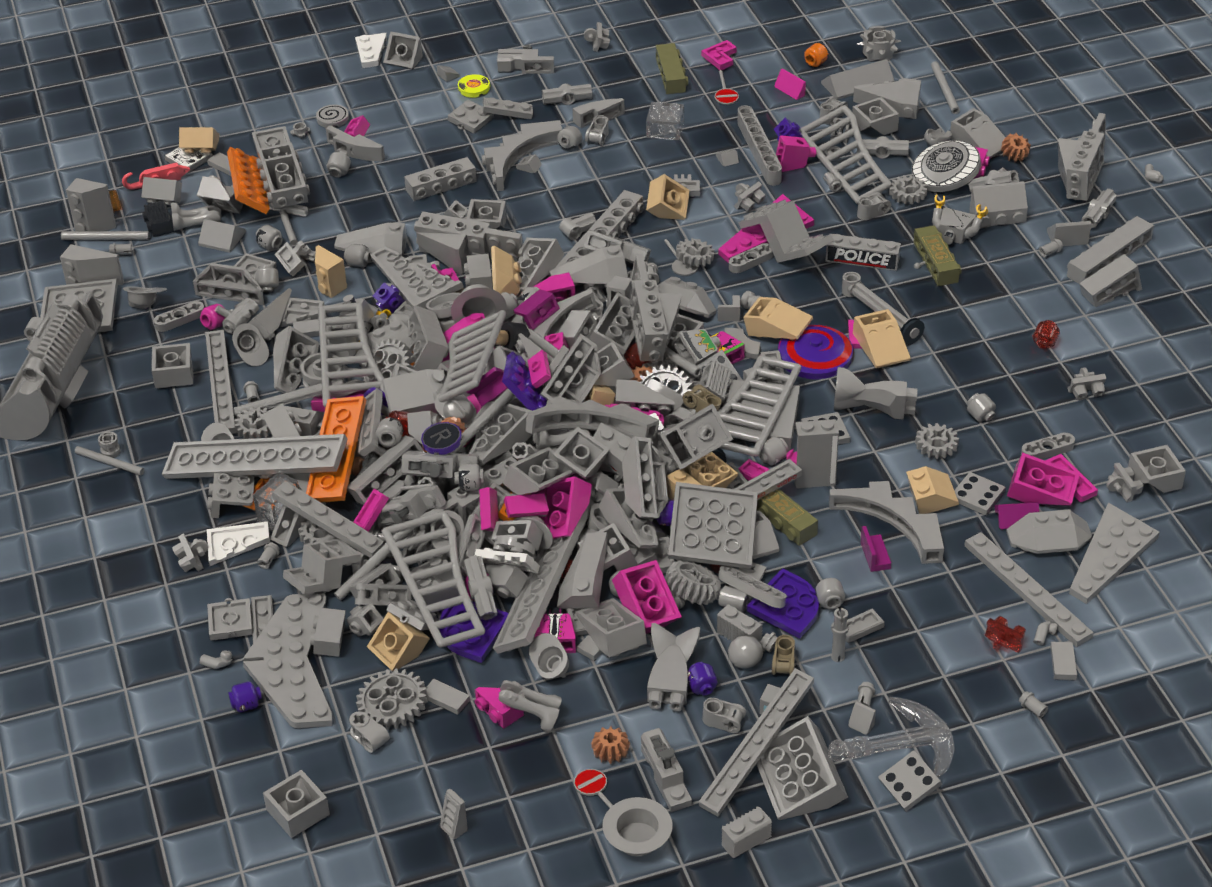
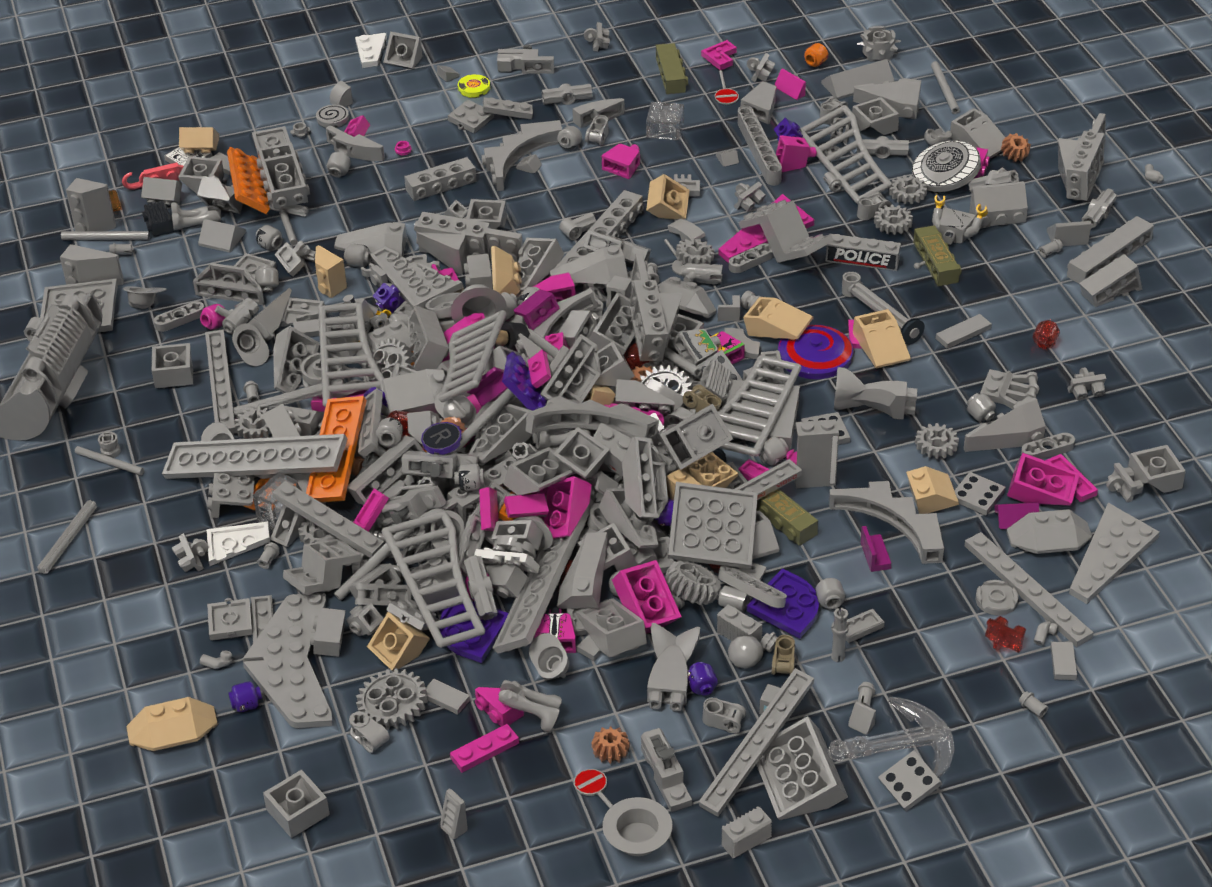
(67, 537): none -> light grey axle
(171, 724): none -> tan wedge
(198, 167): none -> light grey slope
(341, 94): none -> light grey brick
(377, 275): none -> light grey plate
(403, 148): none -> dark pink plate
(484, 748): none -> dark pink plate
(622, 160): none -> dark pink torso
(686, 230): none -> light grey slope
(702, 272): none -> light grey piece
(762, 68): none -> light grey hips
(762, 101): none -> light grey slope
(893, 219): none -> light grey gear
(963, 331): none -> light grey tile
(996, 597): none -> light grey tile
(1007, 388): none -> light grey plate
(1009, 430): none -> light grey wedge

